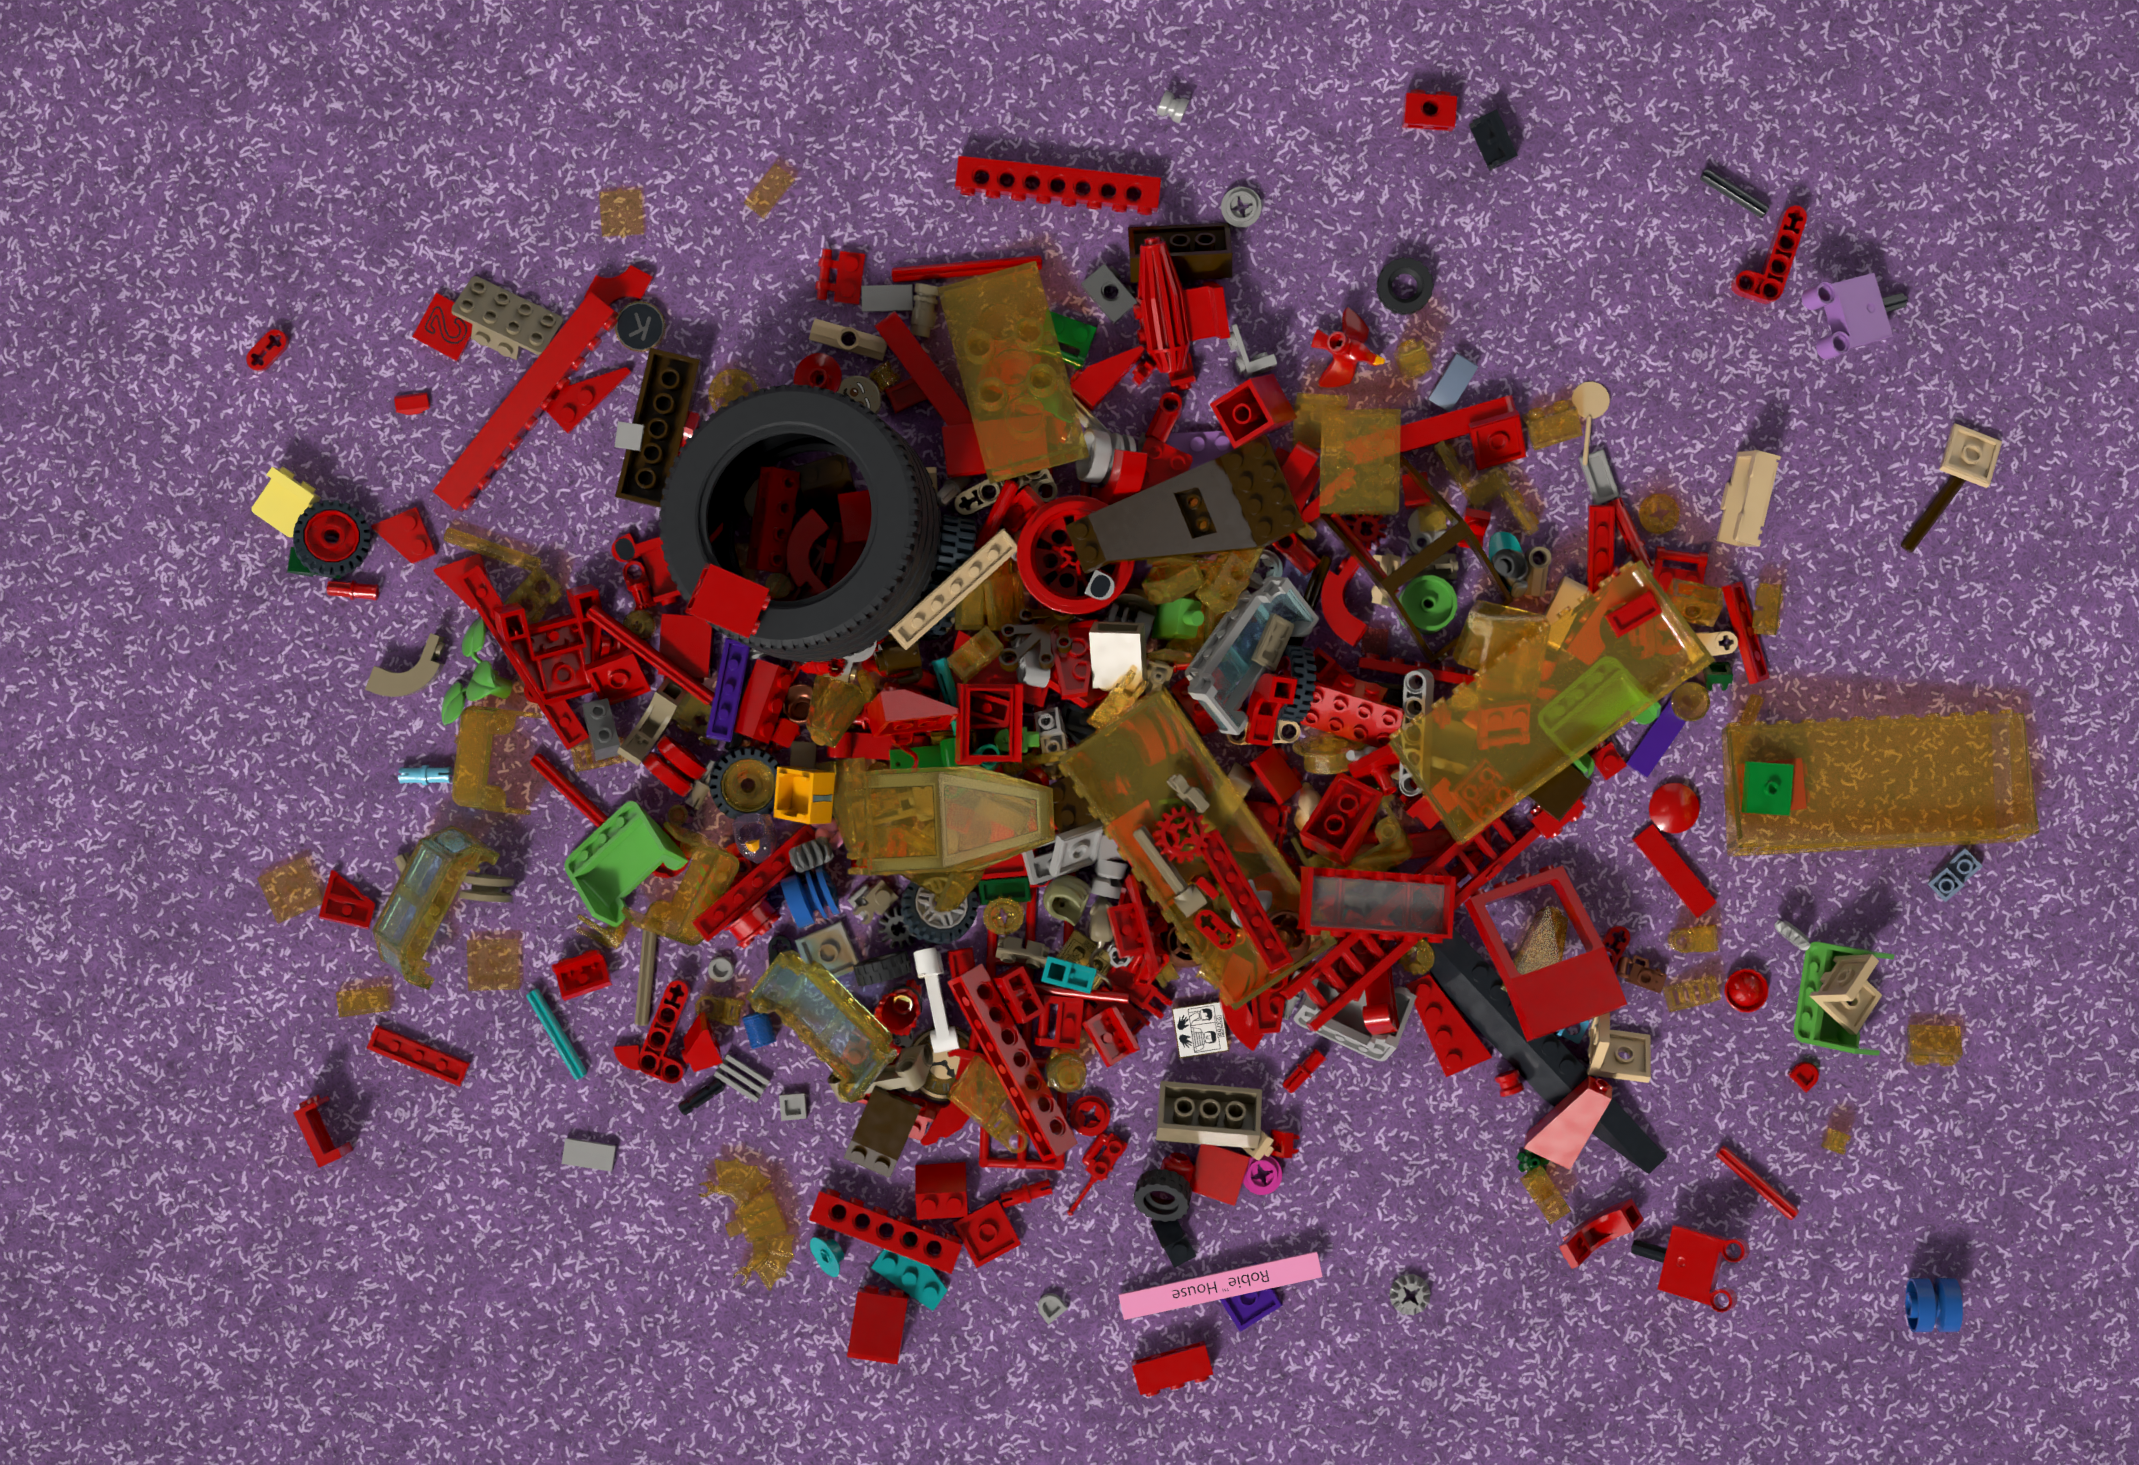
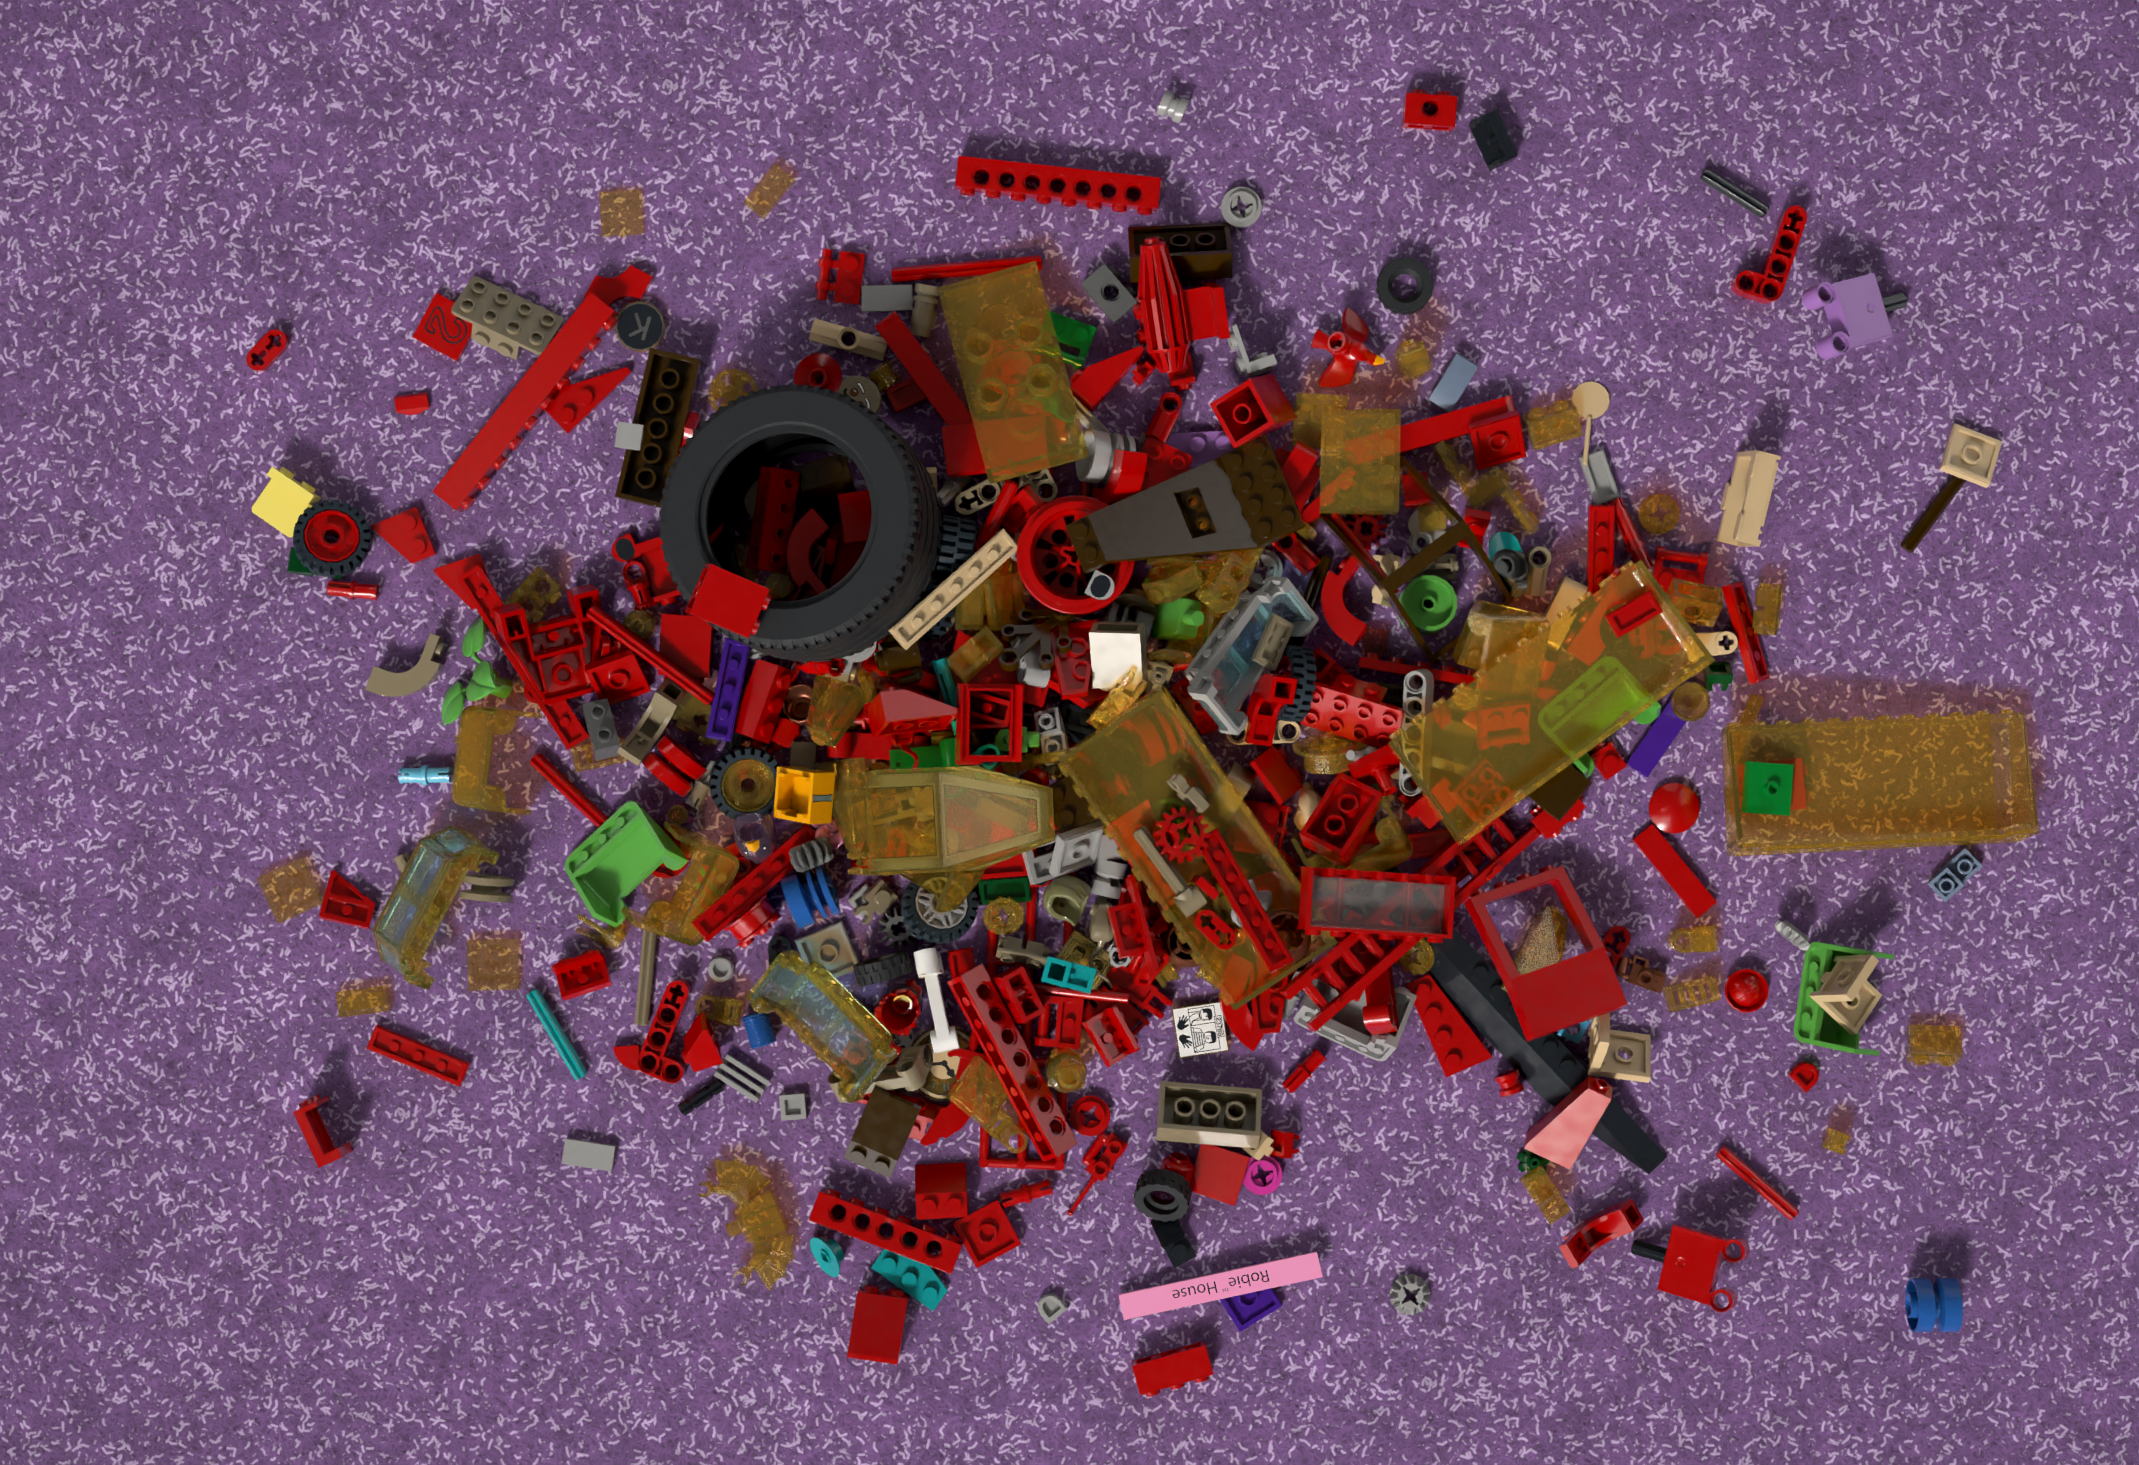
(491, 549): clear yellow axle -> none

